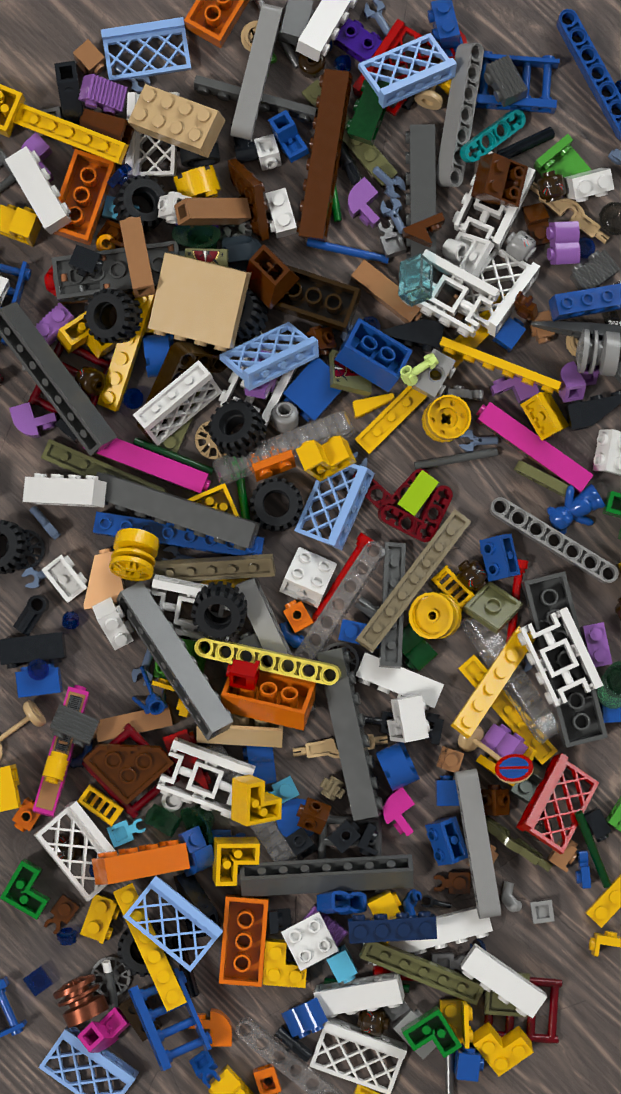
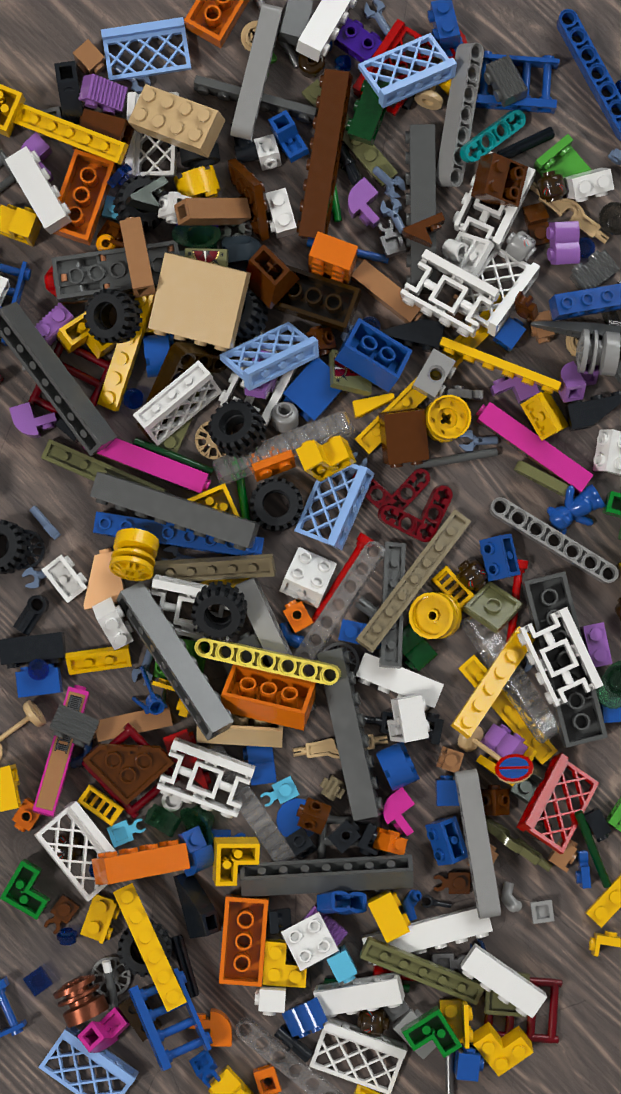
(55, 767): yellow brick -> none
(64, 491): white brick -> none
(70, 624): clear blue hinge -> none
(86, 261): black brick -> none
(90, 380): dark brown head -> none
(98, 660): none -> yellow plate
(145, 197): none -> pearl dark grey slope
(184, 907): light blue fence -> none
(243, 674): red brick -> none
(251, 802): yellow brick -> none
(270, 999): none -> white brick
(332, 258): none -> orange brick
(390, 841): none -> orange brick
(392, 928): dark blue brick -> none
(404, 437): none -> reddish brown brick
(409, 374): yellowish green bar -> none
(415, 280): clear light blue brick -> none
(418, 493): lime tile -> none

